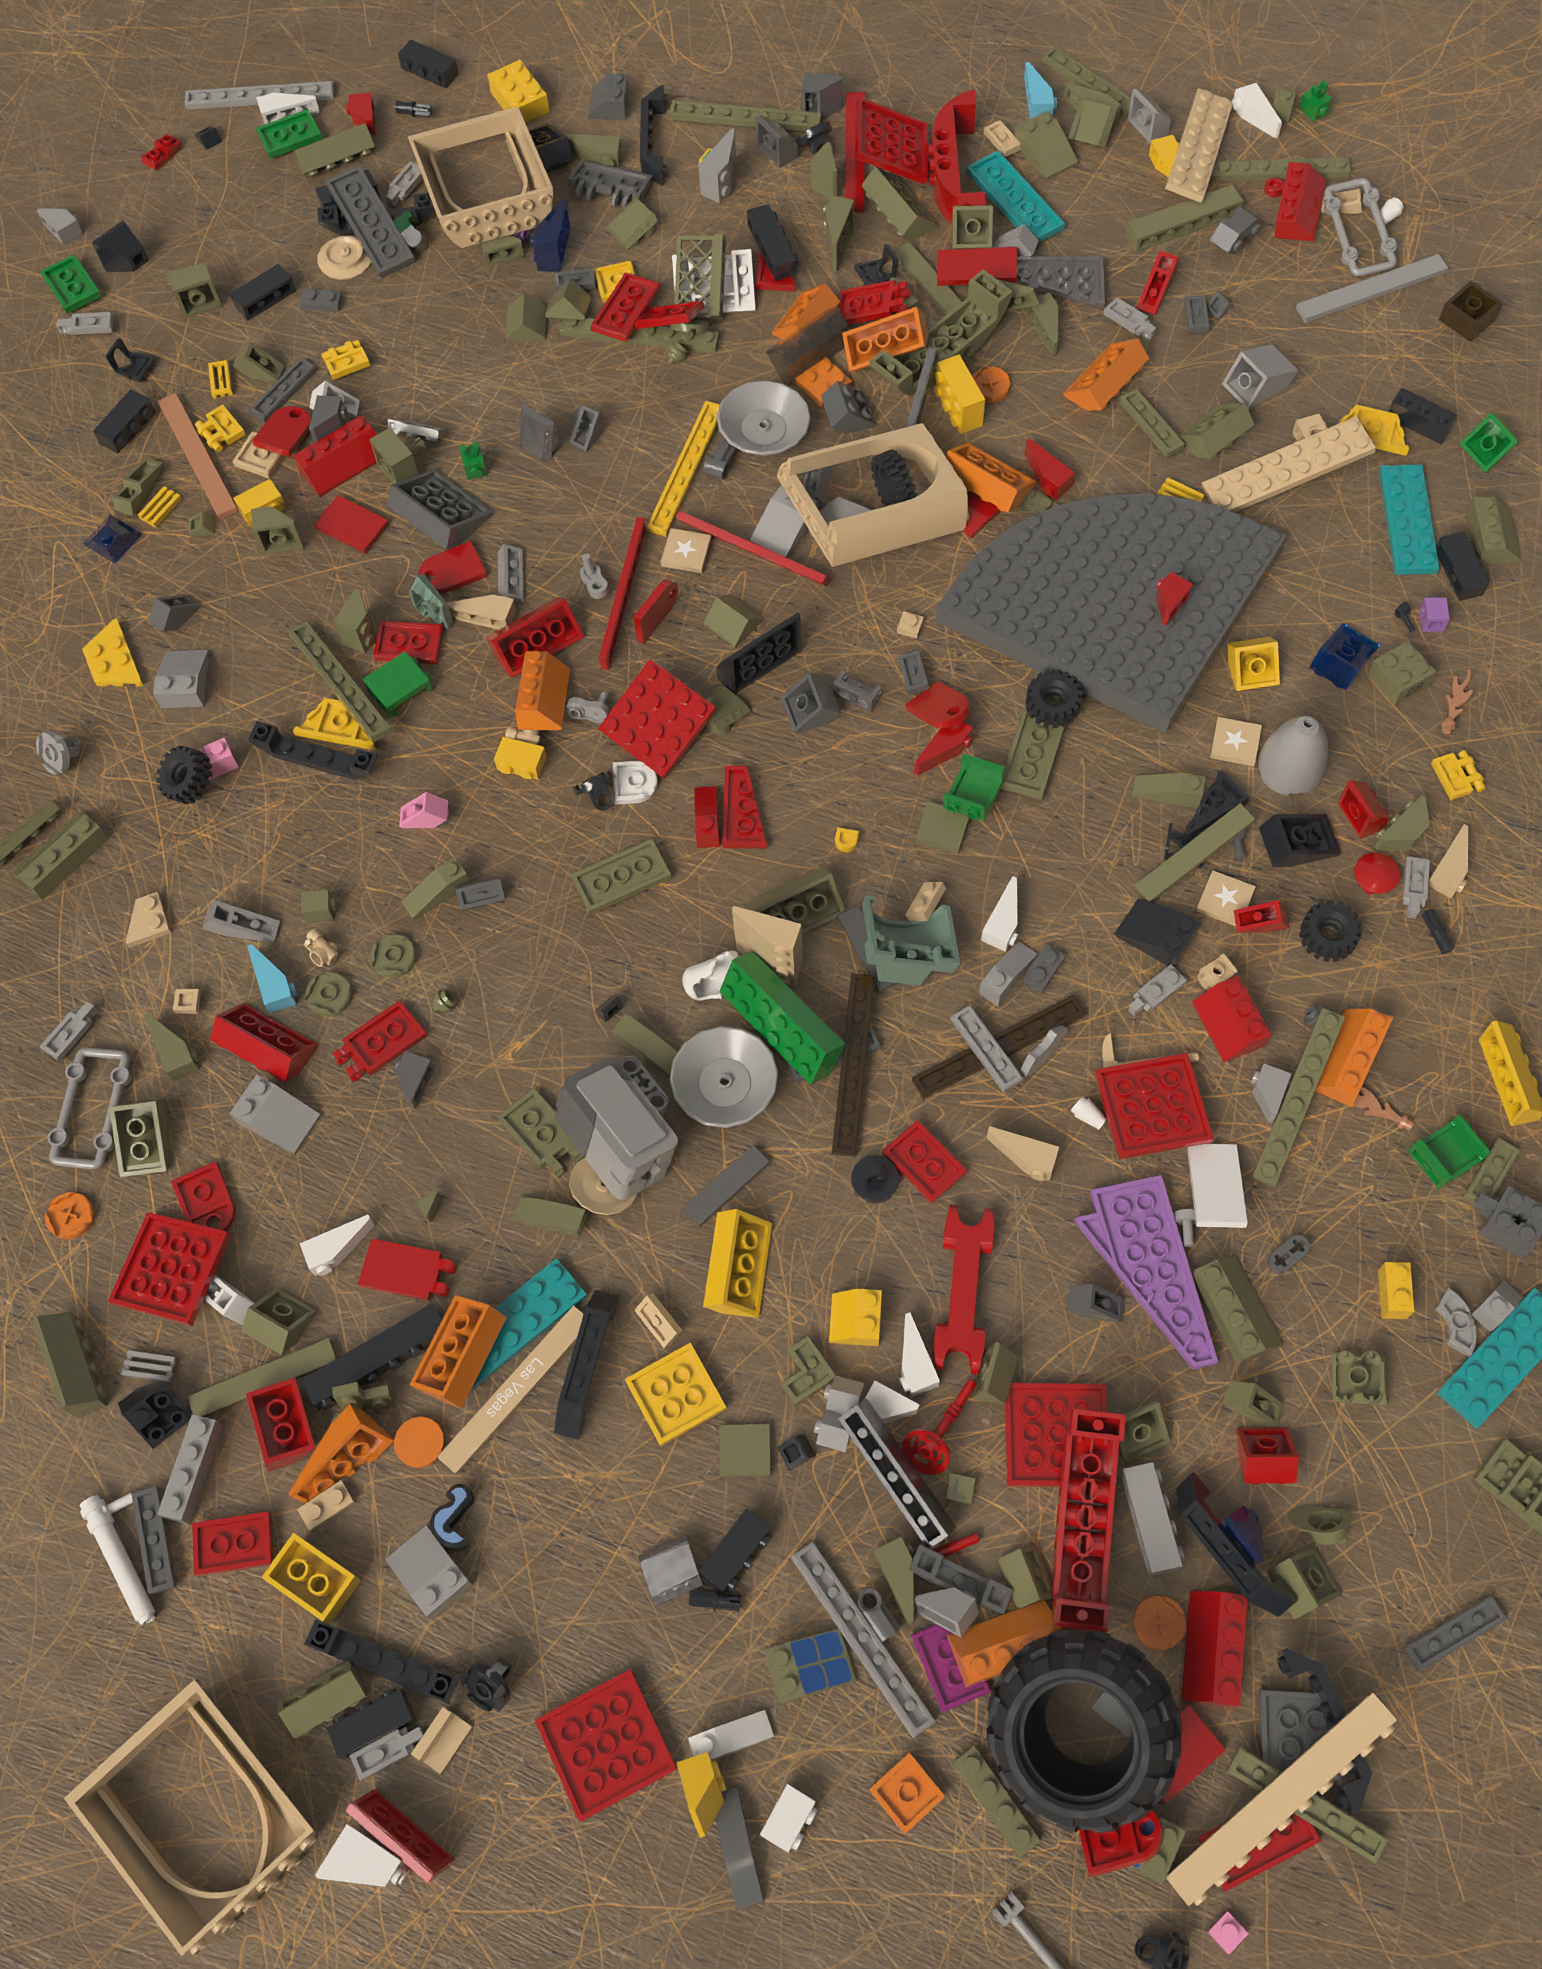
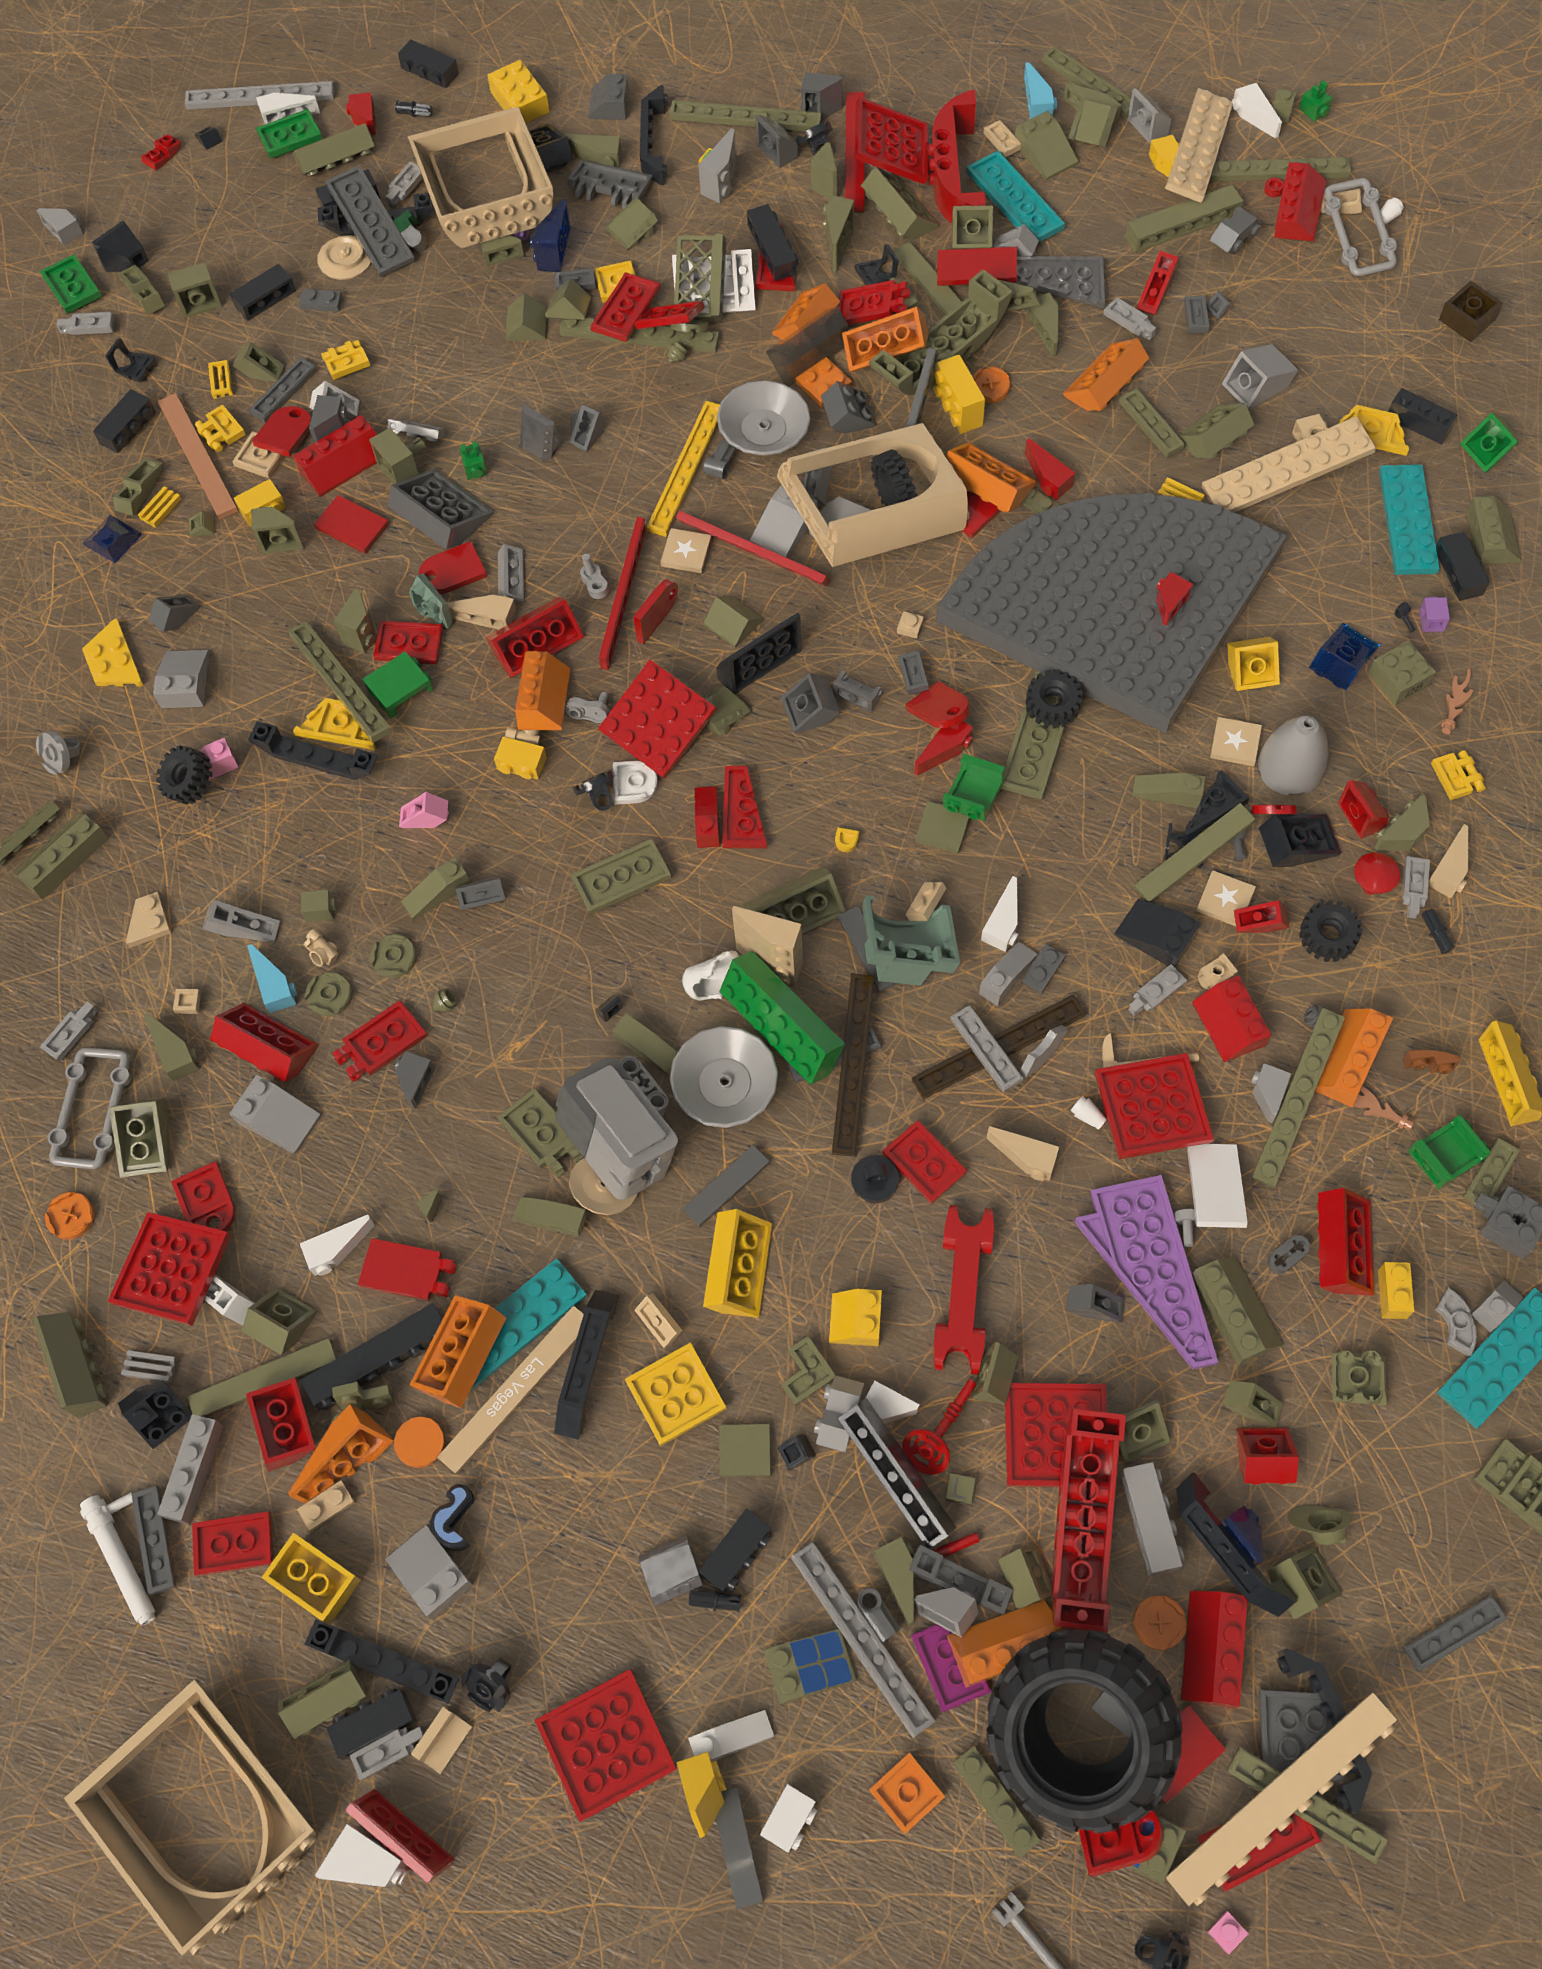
(141, 289): none -> olive slope
(917, 1368): white slope -> none
(1274, 809): none -> red tile
(1345, 1242): none -> red slope
(1371, 288): light grey tile -> none
(1437, 1060): none -> dark orange slope

